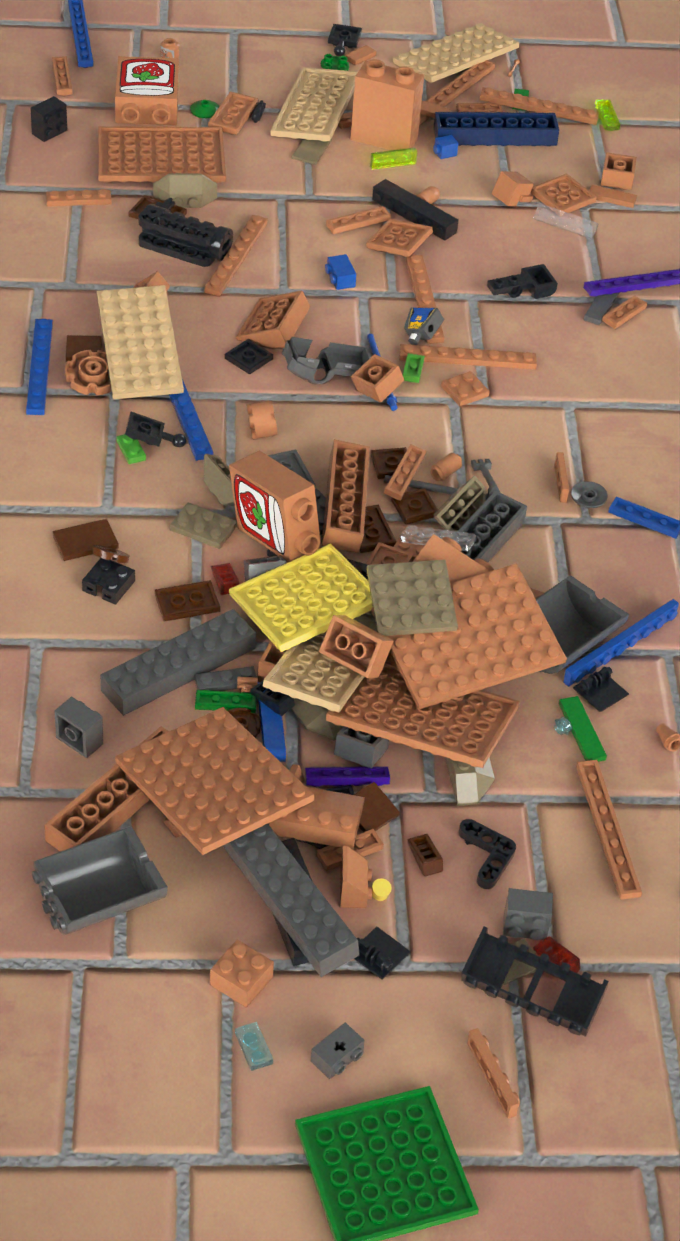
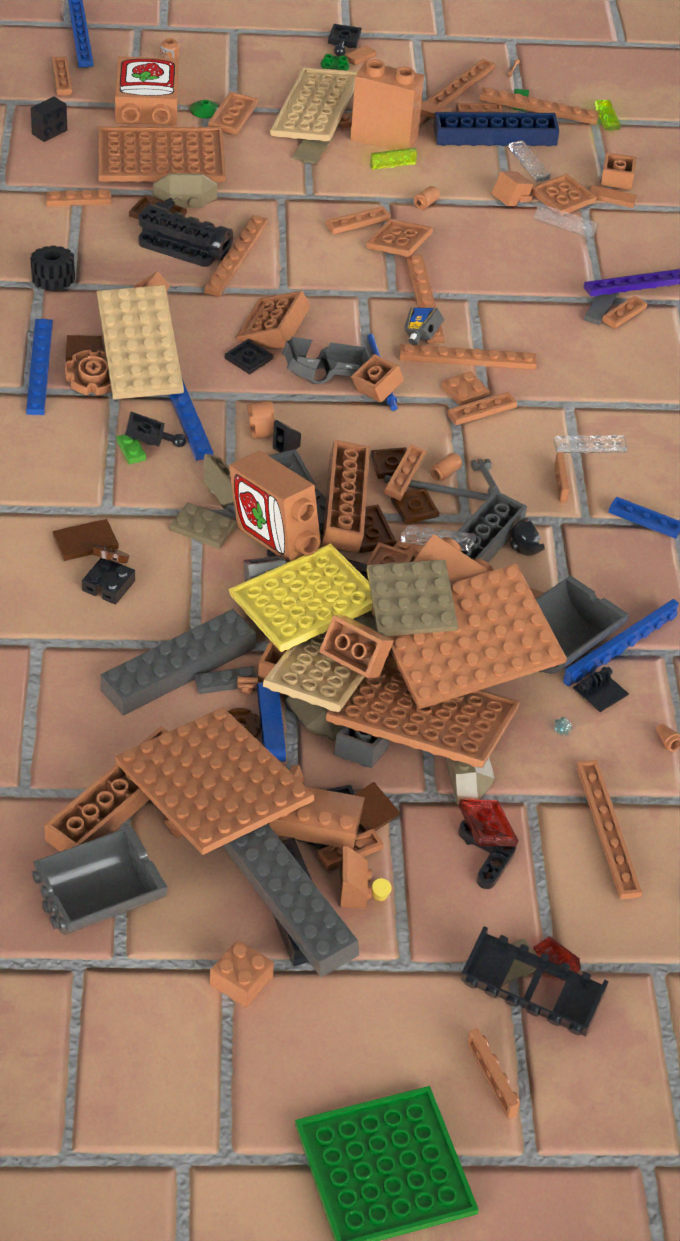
(52, 267): none -> black wheel
(79, 727): dark grey brick -> none
(187, 600): reddish brown tile -> none
(226, 580): clear red slope -> none
(229, 700): green tile -> none
(254, 1046): clear light blue plate -> none
(258, 112): black axle -> none
(278, 702): black slope -> none
(285, 437): none -> black slope
(337, 1051): dark grey brick -> none
(341, 272): blue brick -> none
(346, 776): dark purple plate -> none
(380, 952): black hinge -> none
(413, 368): bright green plate -> none
(414, 209): black brick -> none
(426, 856): reddish brown slope -> none
(446, 147): blue brick -> none
(456, 52): tan plate -> none
(461, 505): dark tan wedge -> none
(482, 408): none -> nougat plate
(488, 822): none -> clear red tile
(526, 538): none -> black cylinder
(527, 914): dark grey brick -> none
(529, 161): none -> clear plate
(534, 278): black plate -> none
(582, 729): green tile -> none
(589, 494): dark grey dish -> none
(590, 444): none -> clear plate

